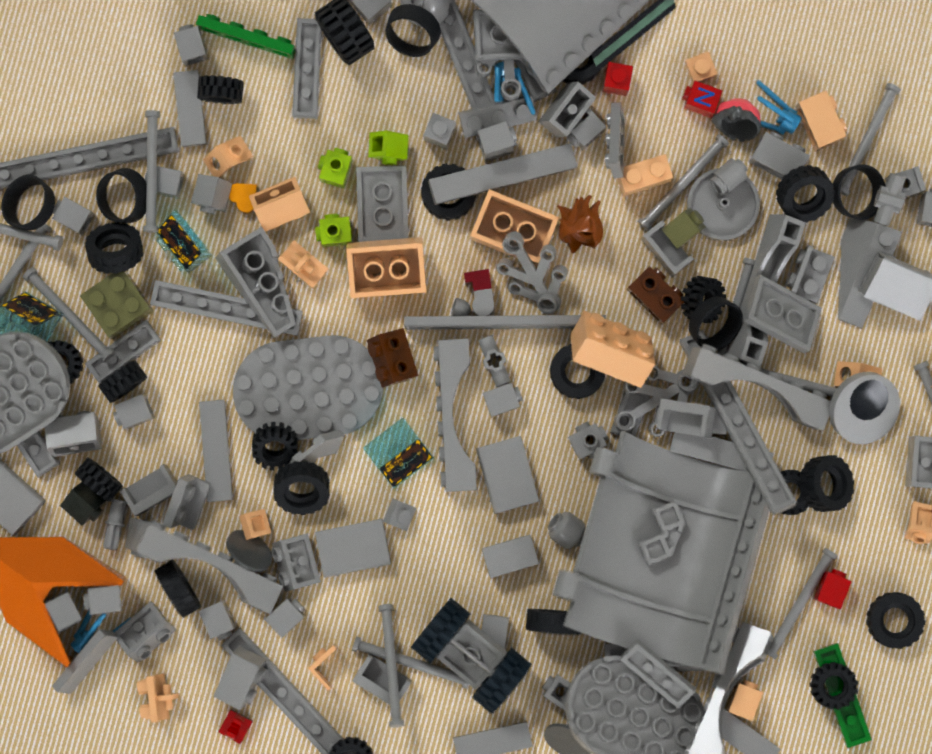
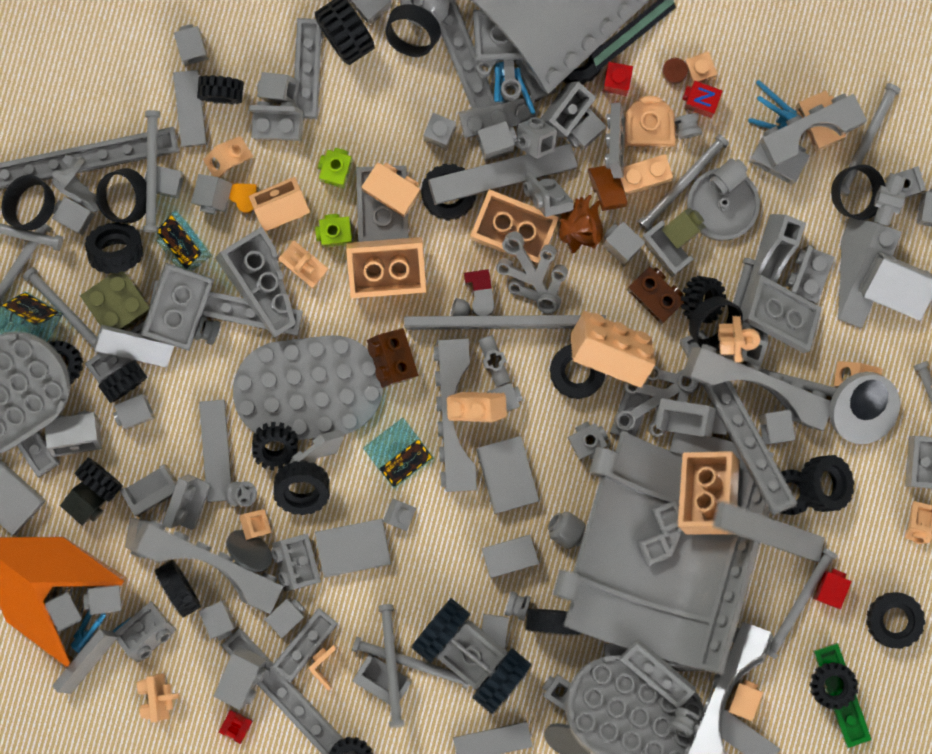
(70, 185): none -> light grey hair
(114, 524): light grey axle -> none
(132, 346): none -> tile
(177, 306): none -> light grey tile
(209, 330): none -> dark grey wheel
(236, 32): green plate -> none
(247, 496): none -> light grey wheel
(277, 88): none -> light grey brick
(277, 122): none -> light grey bracket
(304, 645): none -> light grey tile
(388, 146): lime brick -> none
(391, 188): none -> light nougat brick
(476, 407): none -> light nougat brick
(515, 605): none -> light grey wheel
(536, 137): none -> light grey brick
(547, 195): none -> light grey bracket
(609, 189): none -> dark orange slope
(622, 242): none -> light grey brick
(649, 123): none -> light nougat tile
(675, 70): none -> copper tile
(684, 722): none -> light grey wheel
(688, 126): none -> light grey wheel
(705, 482): none -> light nougat brick
(733, 339): none -> light nougat hips
(738, 119): dark grey hair -> none
(768, 531): none -> light grey tile
(777, 427): none -> light grey panel
(797, 179): black tyre -> none
(841, 117): none -> light grey arch

